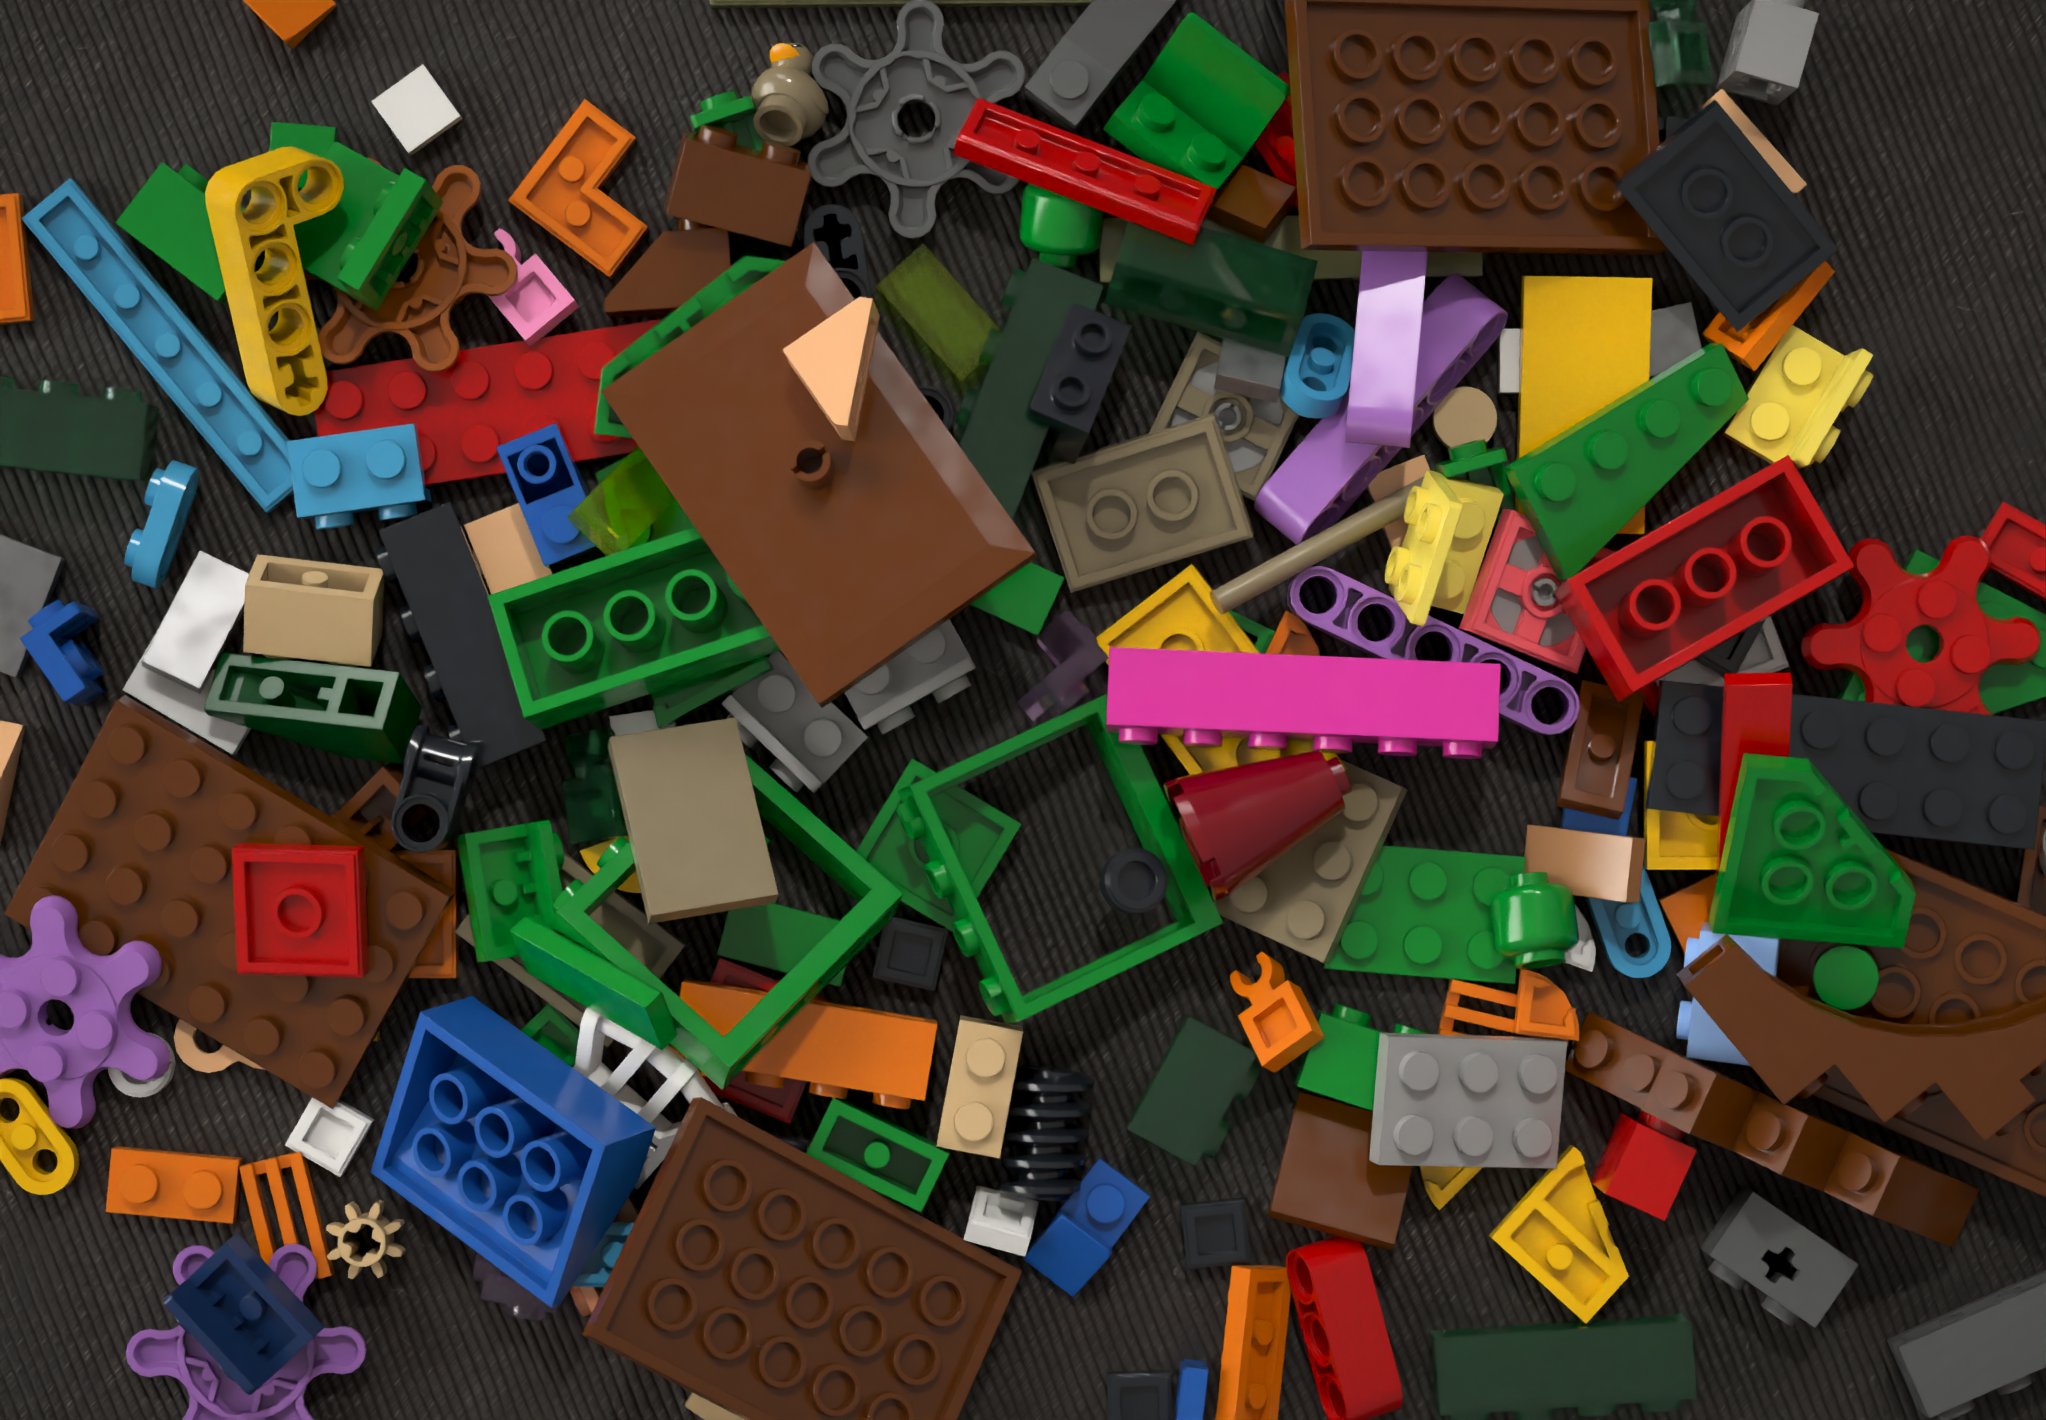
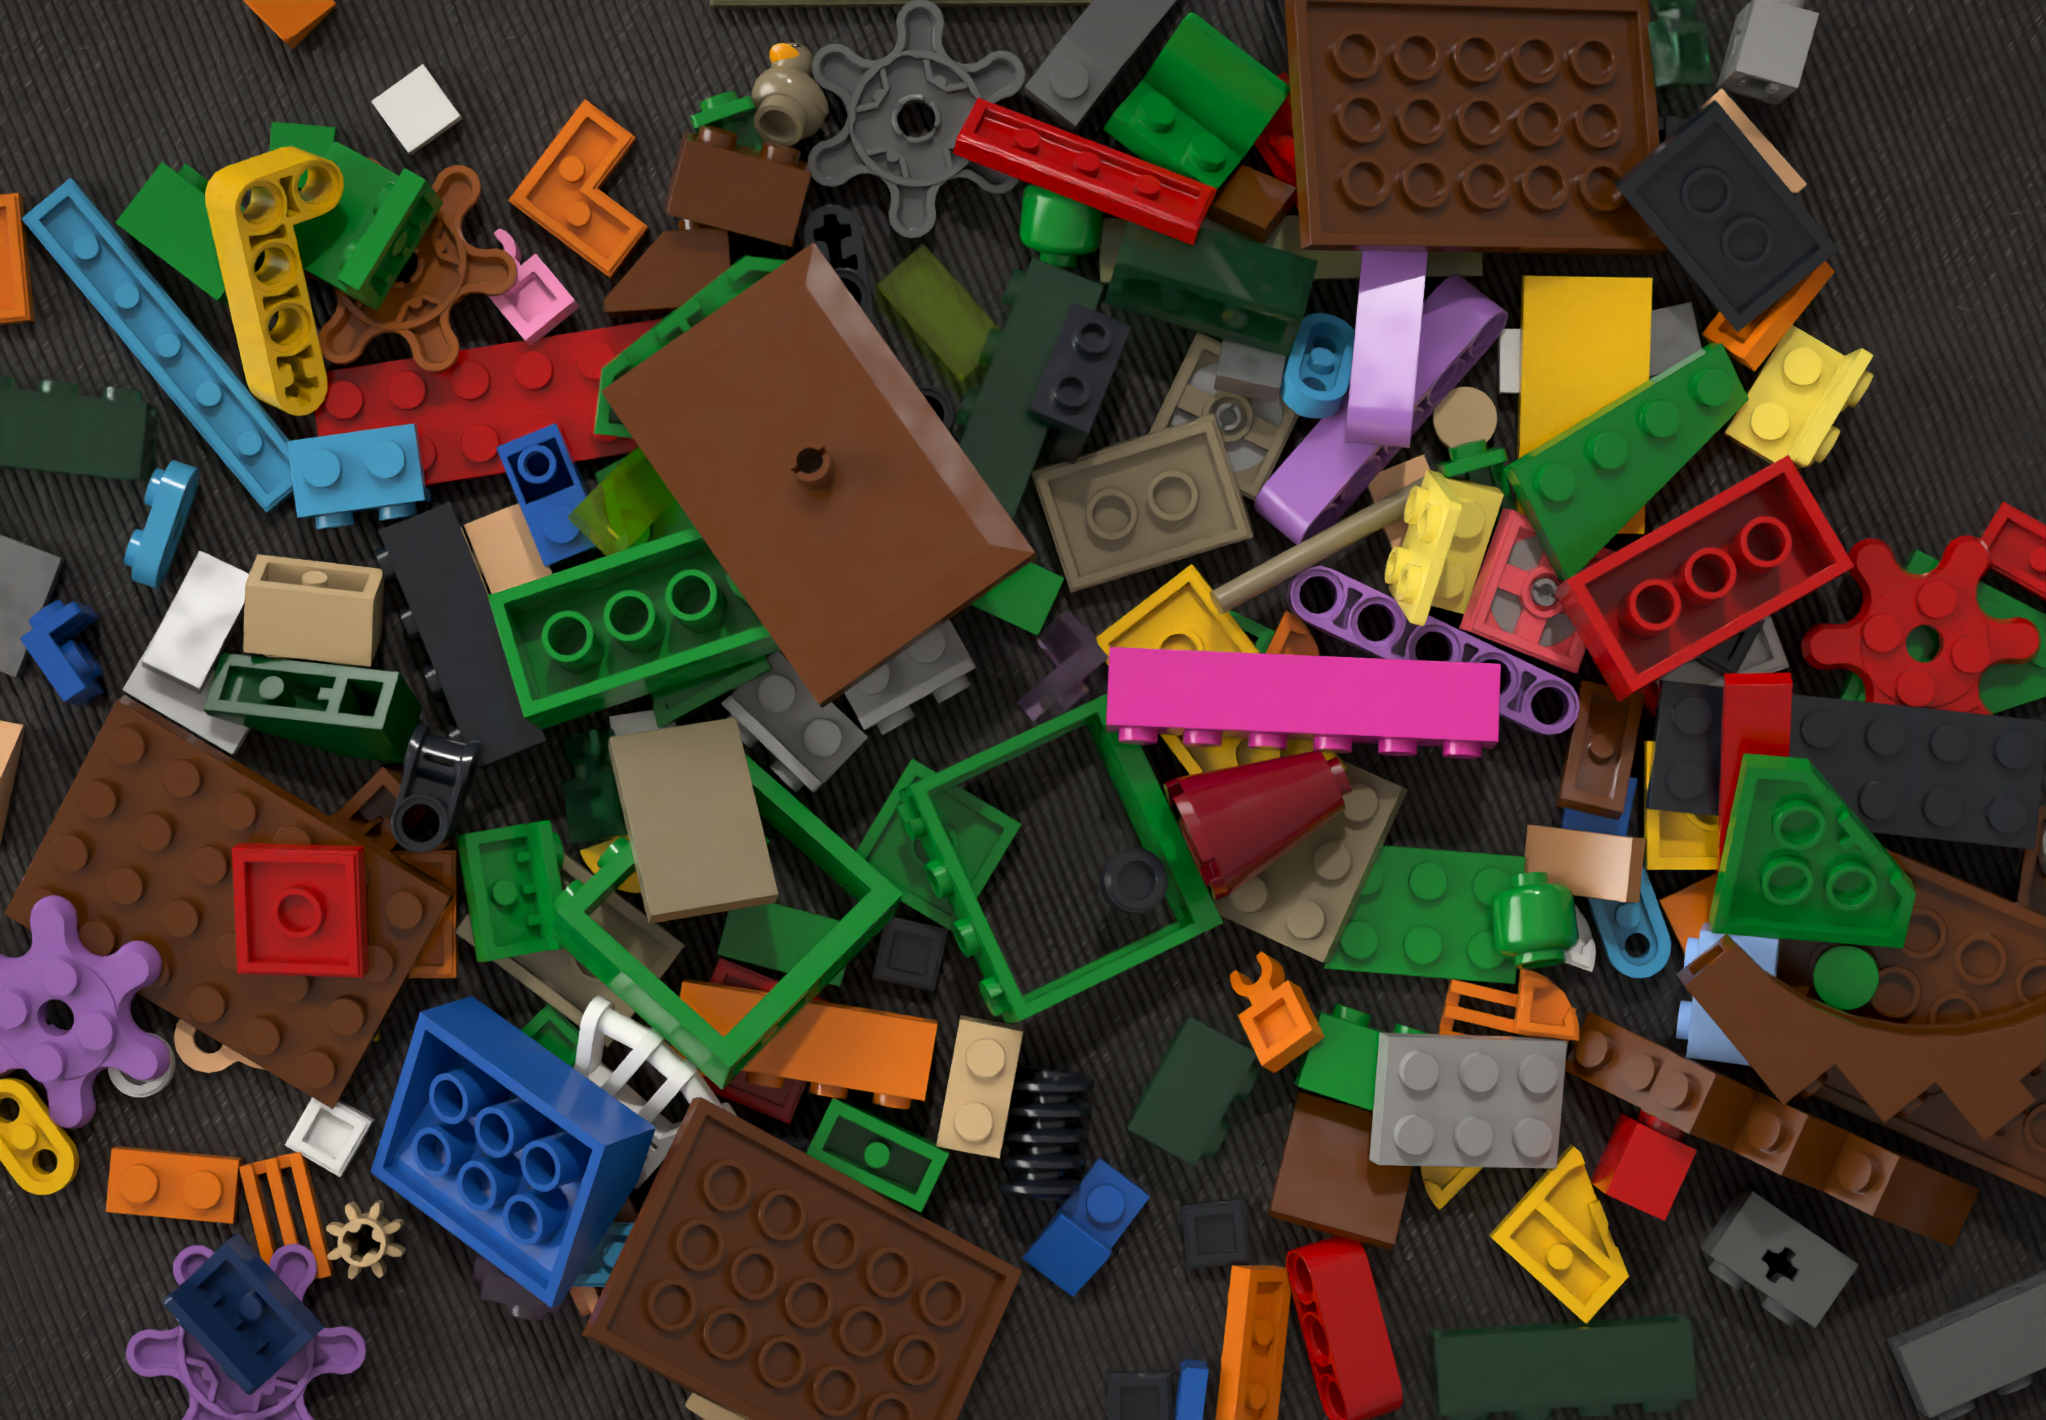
(594, 982): green tile -> none
(836, 363): light nougat slope -> none
(1001, 1221): white tile -> none

